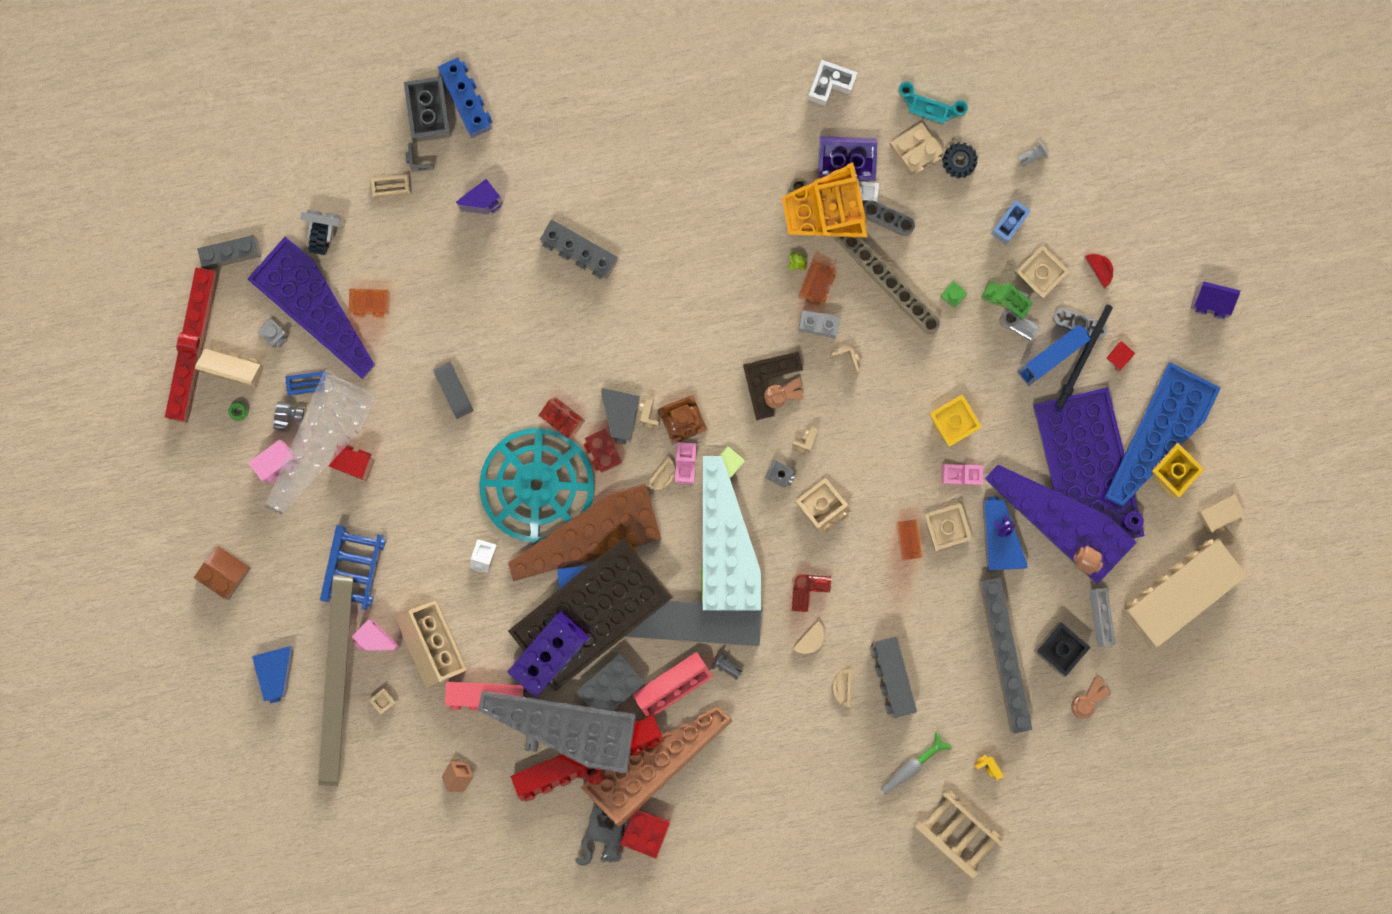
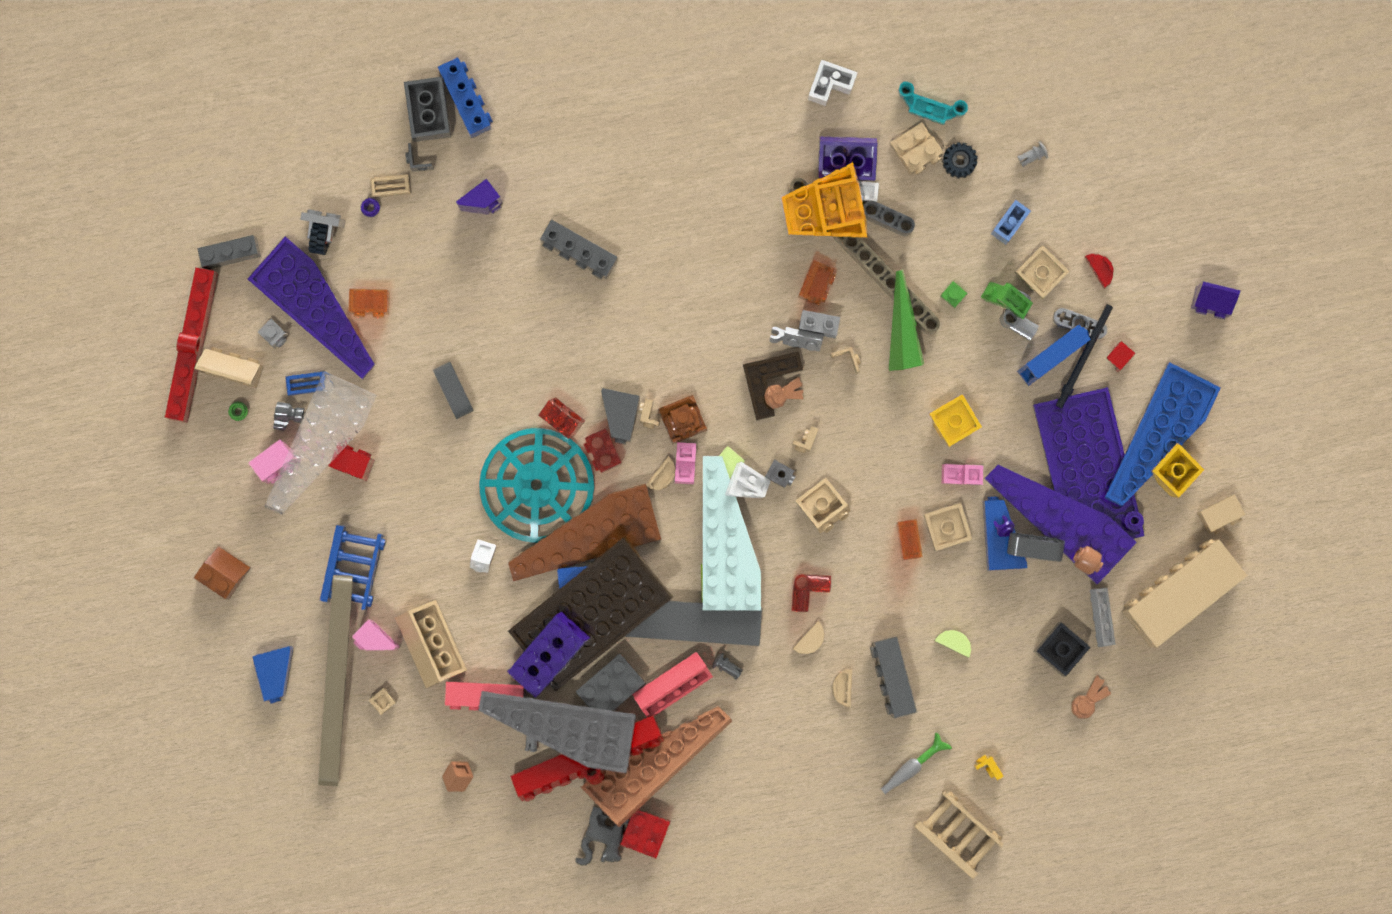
(370, 201): none -> dark purple plate
(747, 483): none -> white wing
(797, 261): lime plant -> none
(797, 338): none -> light grey plate
(905, 345): none -> bright green wedge
(956, 641): none -> yellowish green tile
(1005, 655): dark grey brick -> none
(1035, 547): none -> dark grey beam

